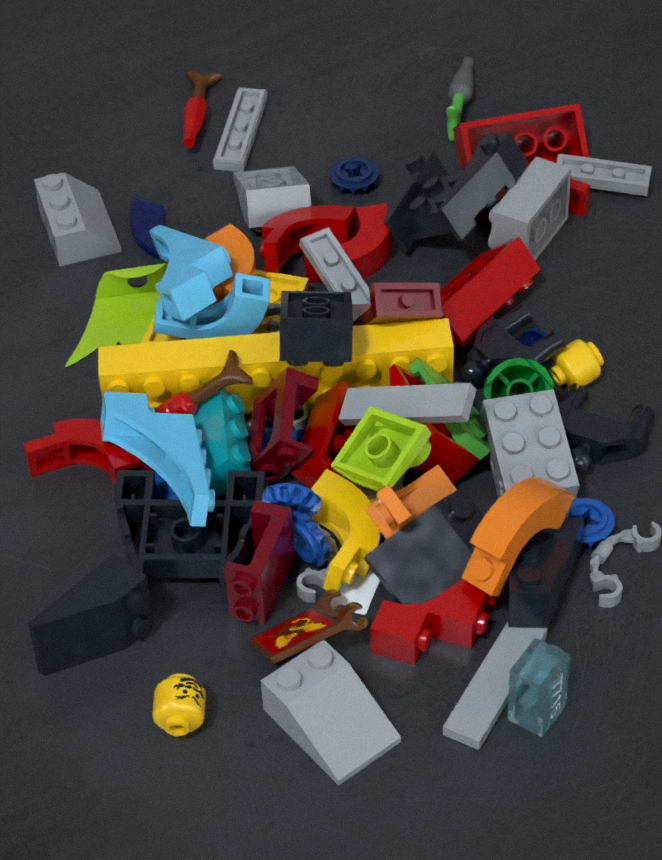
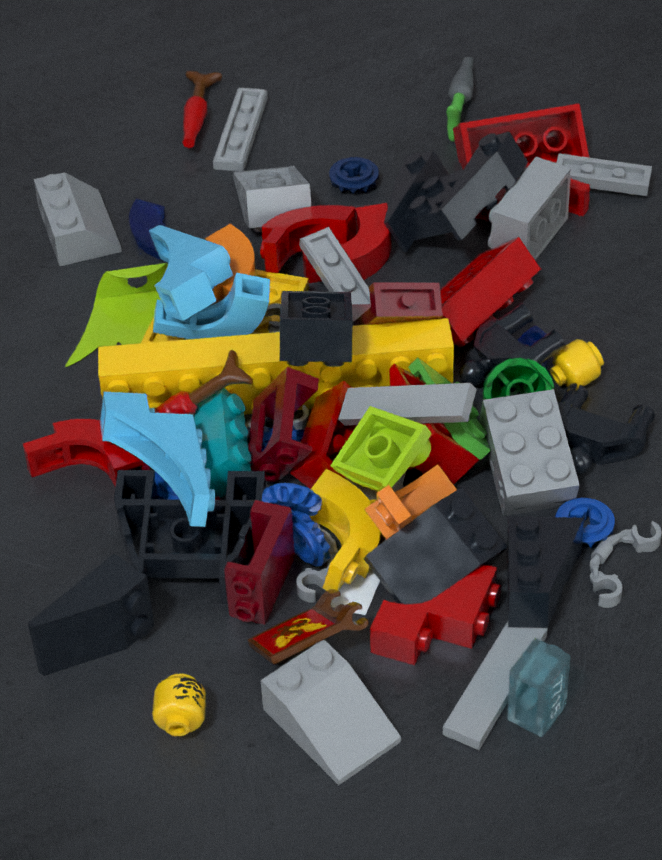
(509, 526): orange arch -> none

